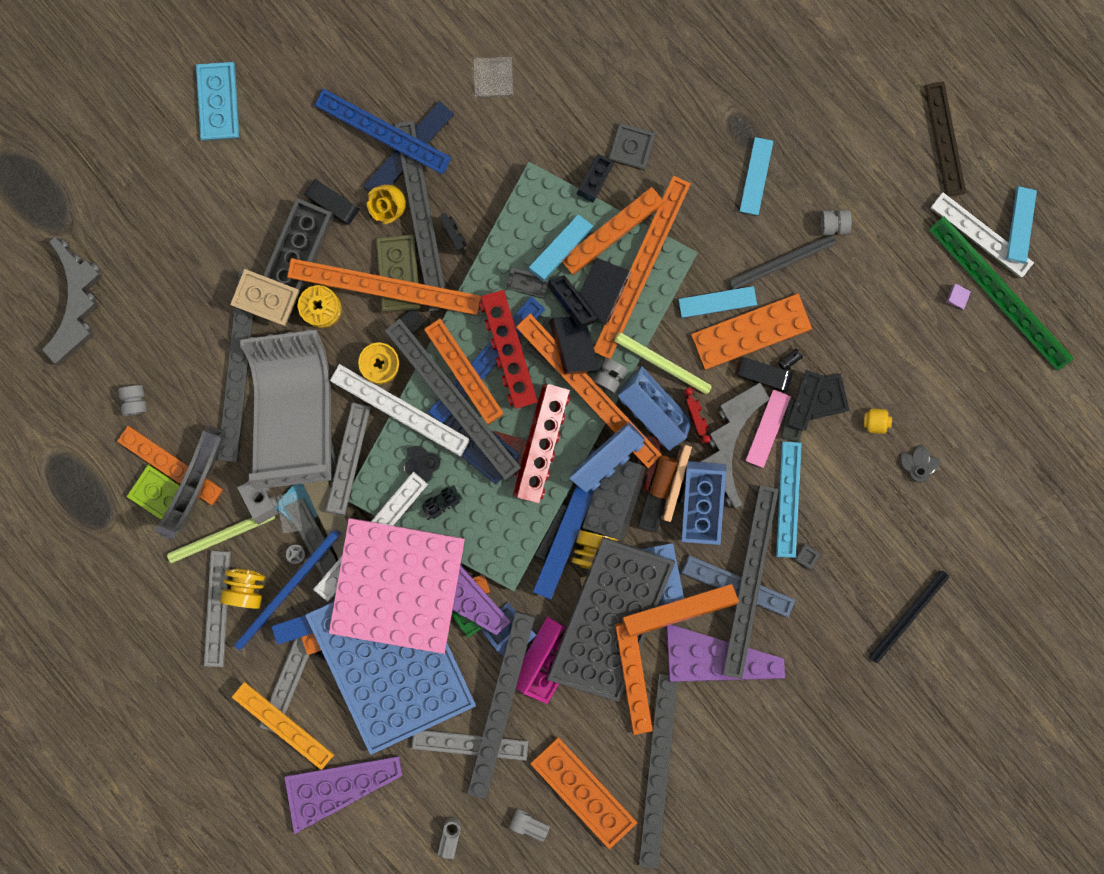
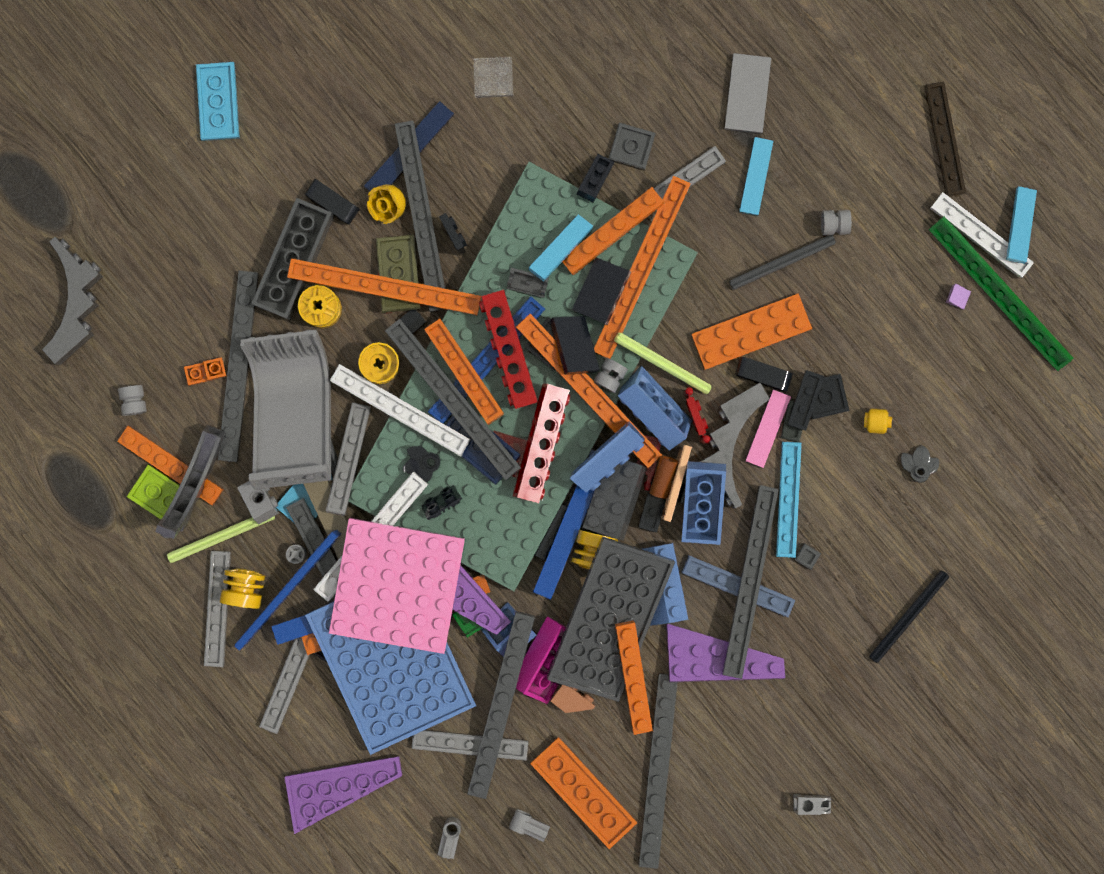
(204, 371): none -> orange slope
(265, 297): tan plate -> none
(282, 725): light orange plate -> none
(289, 512): clear tile -> none
(383, 131): blue tile -> none
(571, 700): none -> nougat slope
(572, 301): black plate -> none
(680, 610): orange tile -> none
(695, 170): none -> light grey tile
(717, 302): medium azure tile -> none
(747, 93): none -> light grey tile
(789, 360): black pin -> none
(811, 804): none -> light grey leg

